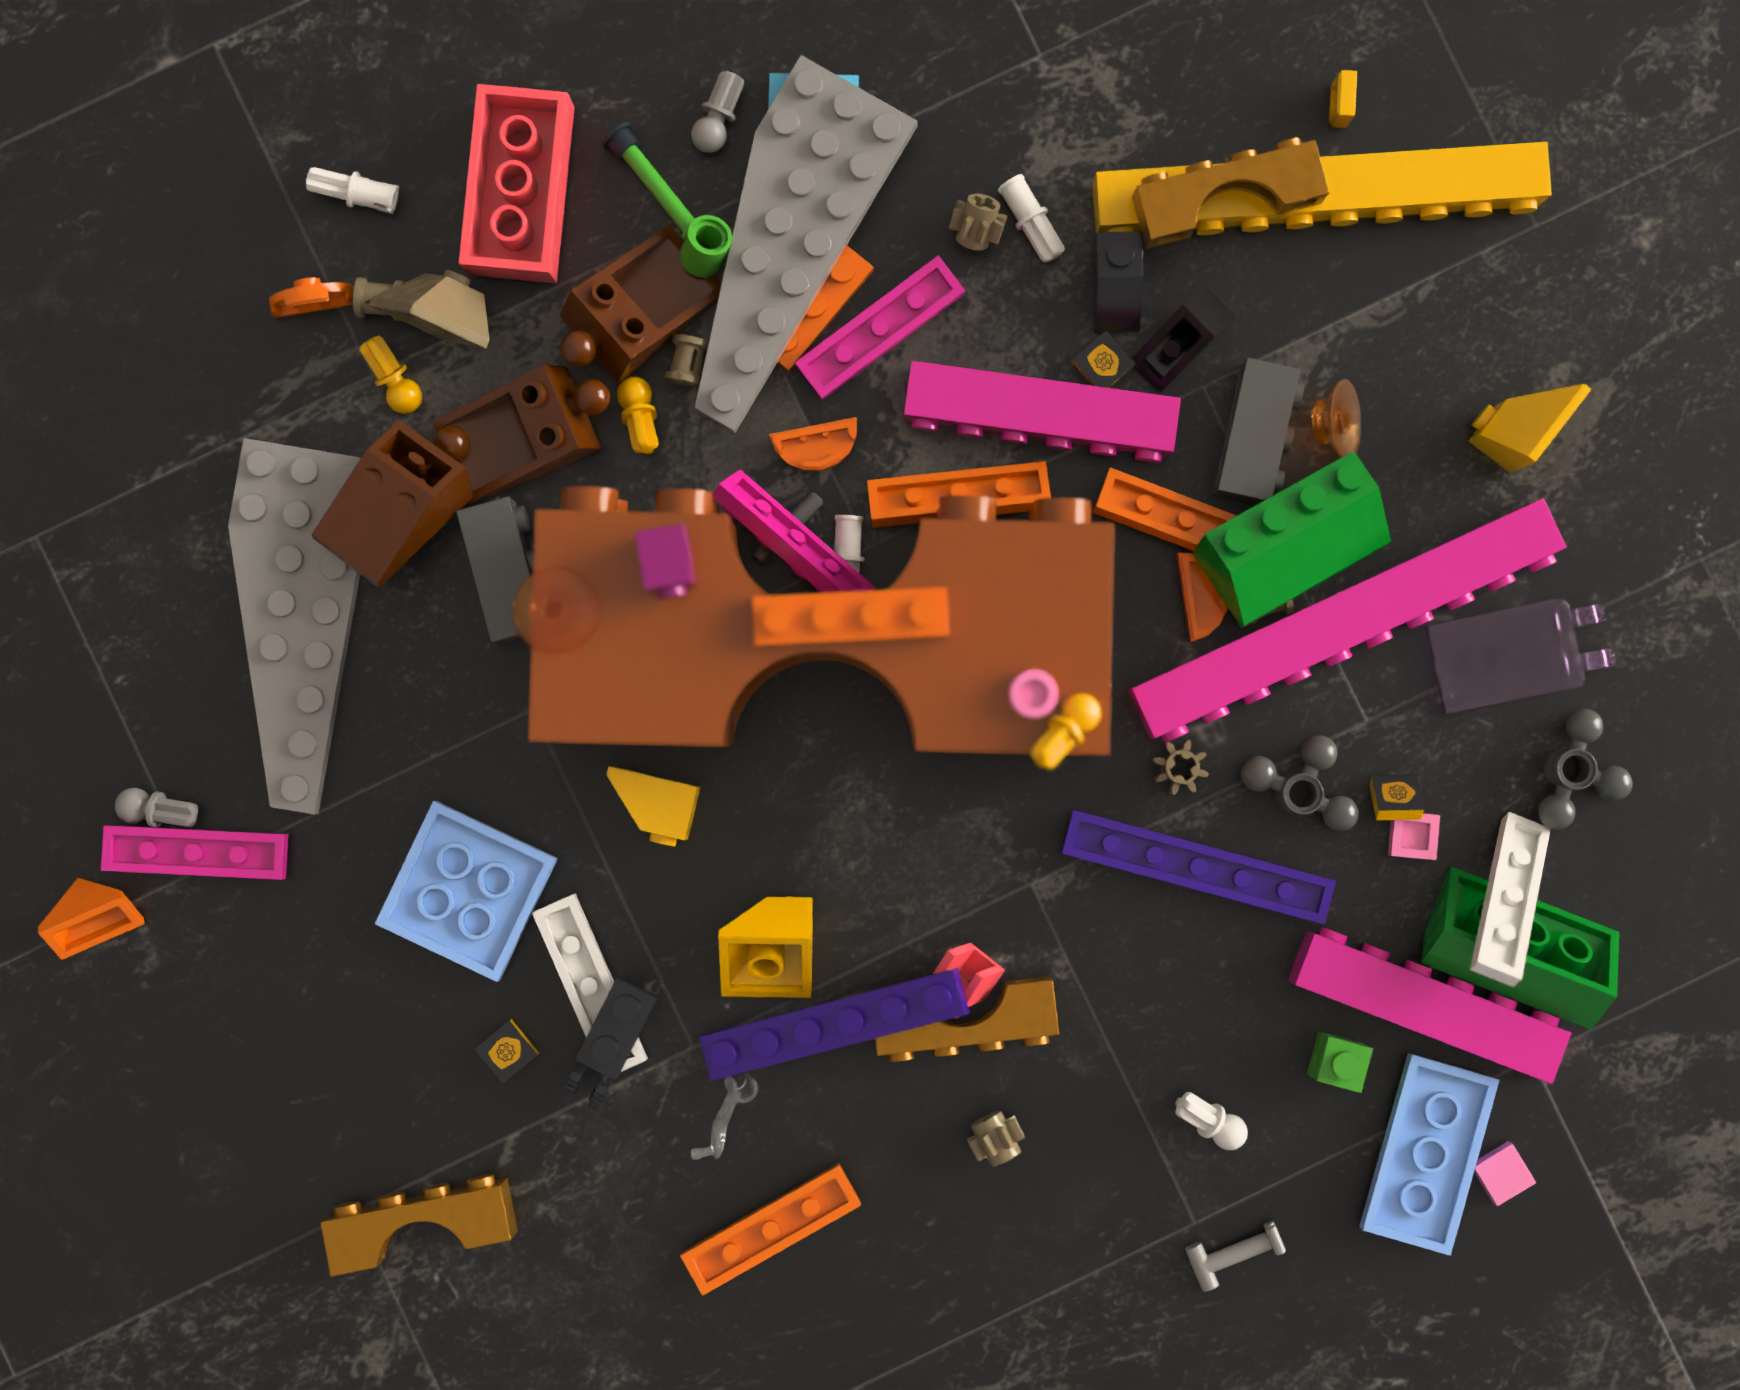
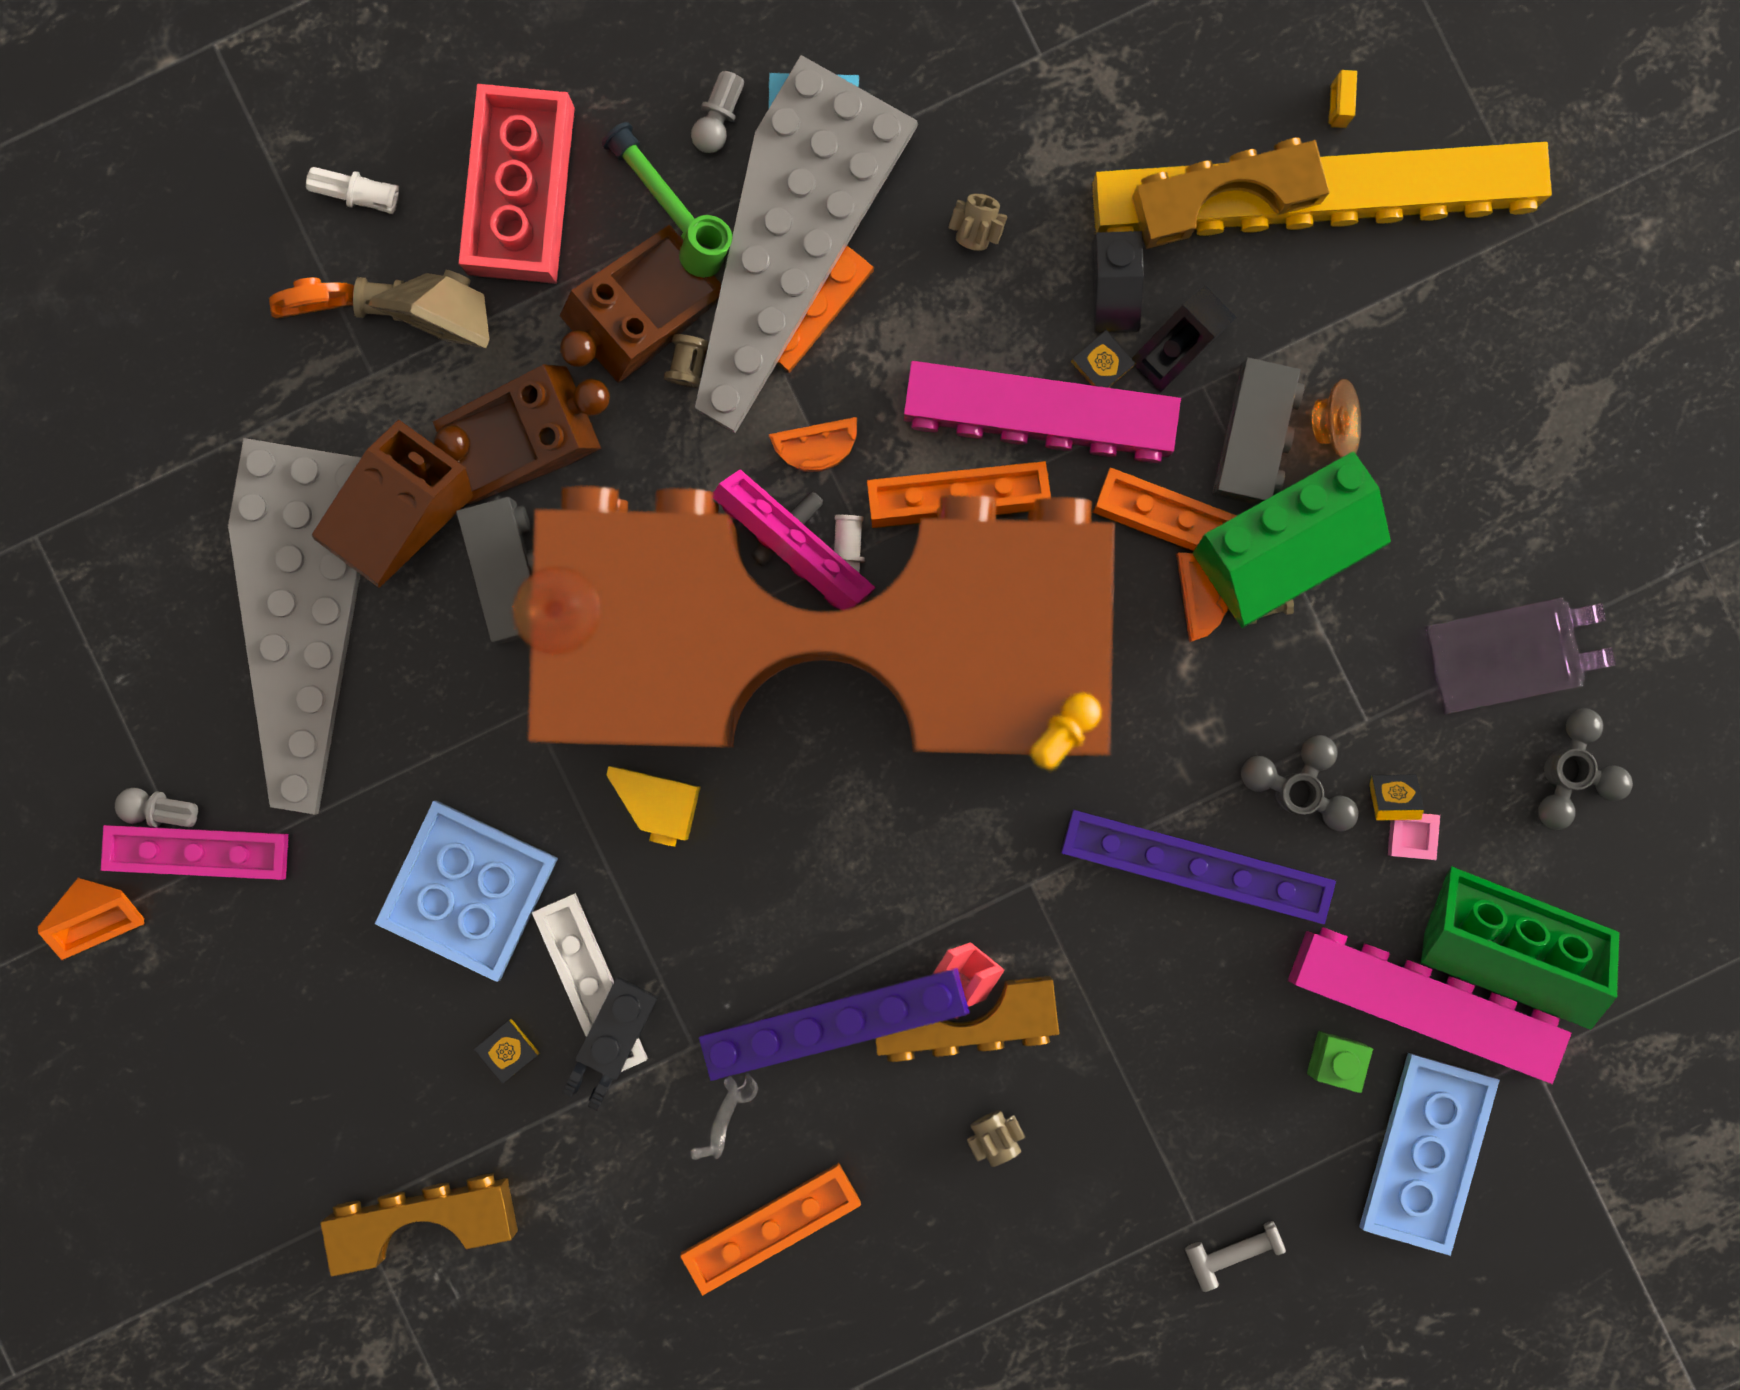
(402, 393): yellow axle -> none
(635, 398): yellow axle -> none
(666, 561): magenta brick -> none
(768, 950): yellow slope -> none
(850, 616): orange plate -> none
(880, 328): dark pink plate -> none
(1031, 218): white axle -> none
(1033, 694): bright pink tile -> none
(1191, 771): dark tan gear -> none
(1212, 1121): white axle -> none
(1347, 619): dark pink brick -> none
(1503, 1173): bright pink tile -> none
(1510, 899): white plate -> none
(1524, 426): yellow slope -> none

